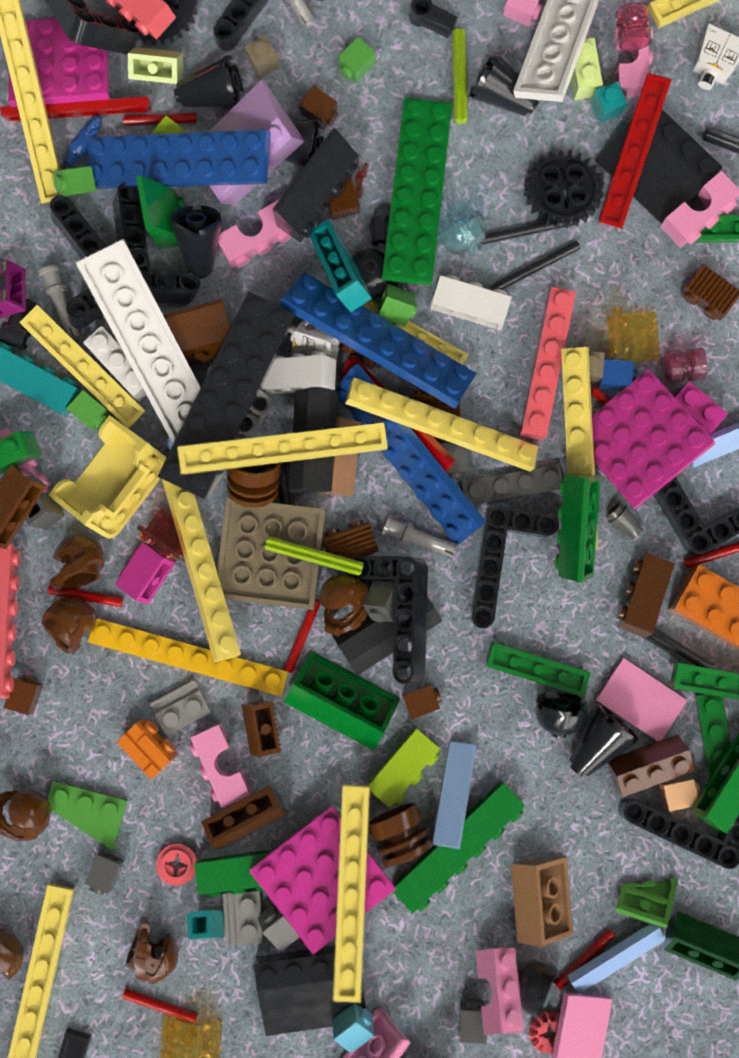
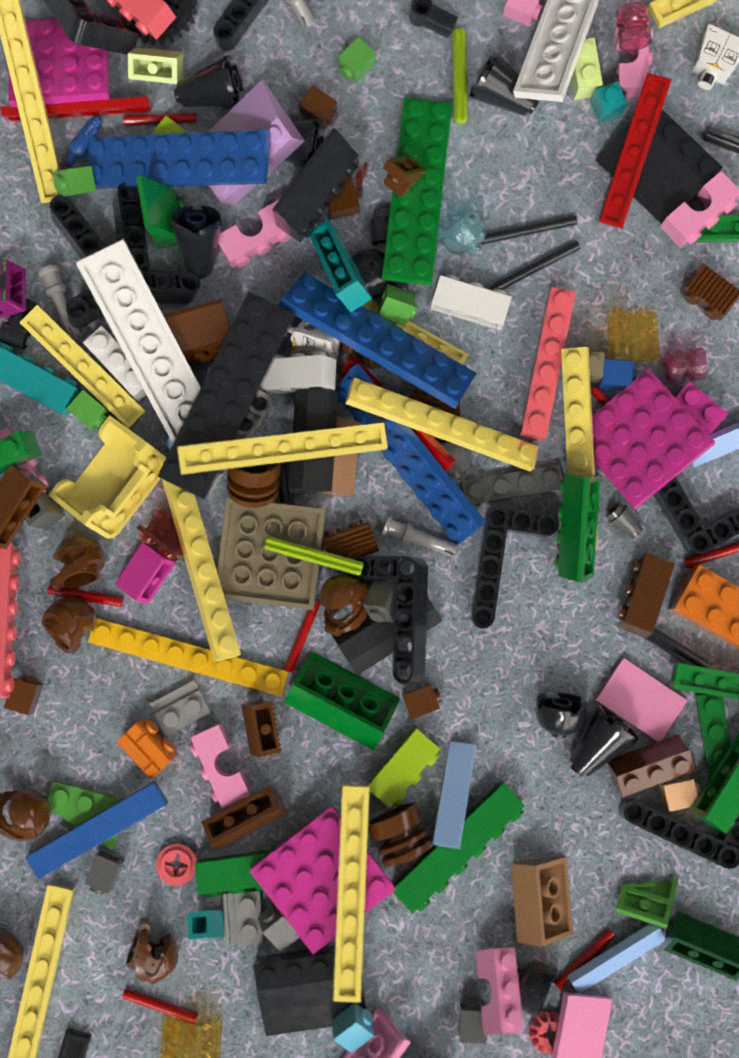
(97, 829): none -> blue tile
(262, 57): dark tan brick -> none
(402, 174): none -> reddish brown slope
(538, 669): green plate -> none
(586, 188): black gear -> none

